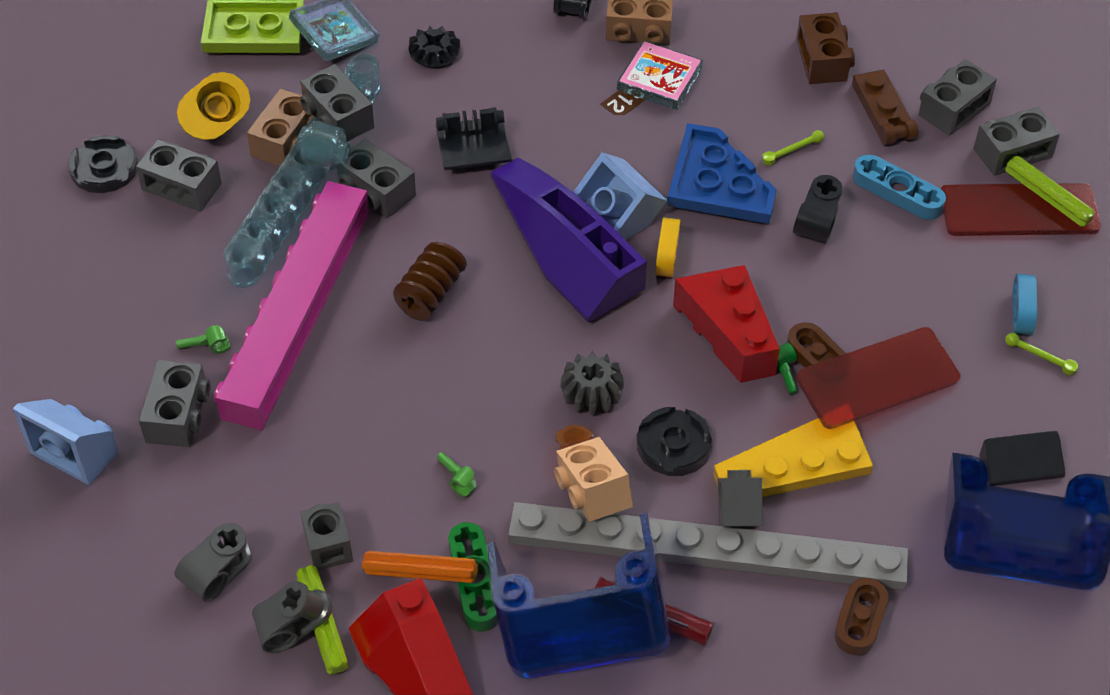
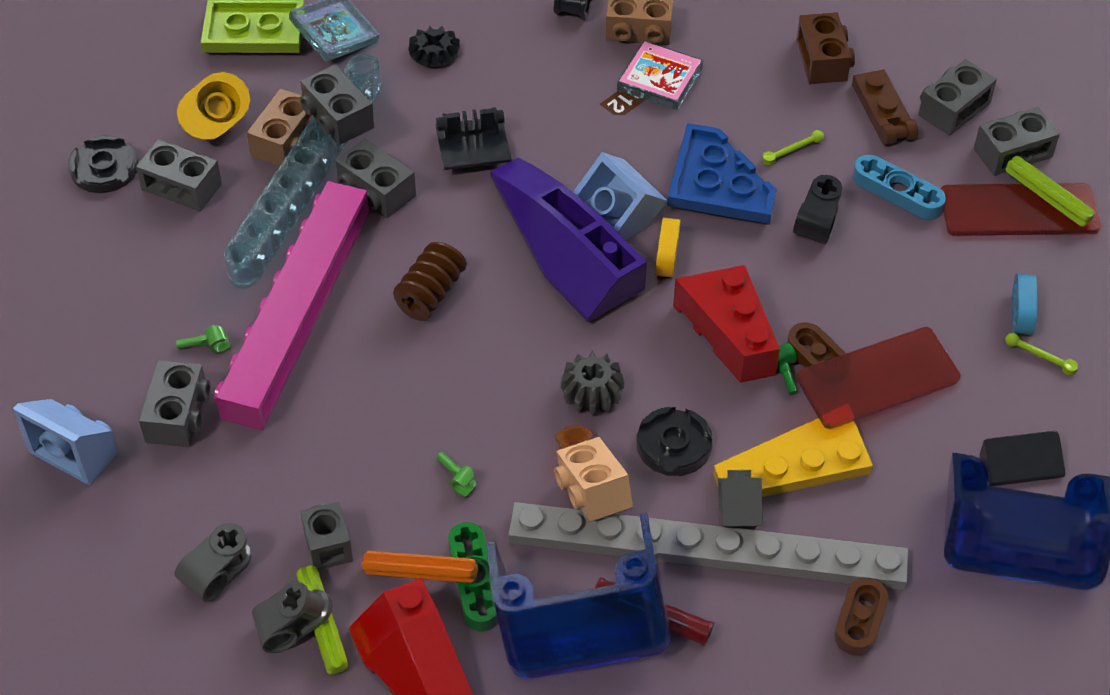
(323, 145): clear light blue head -> none

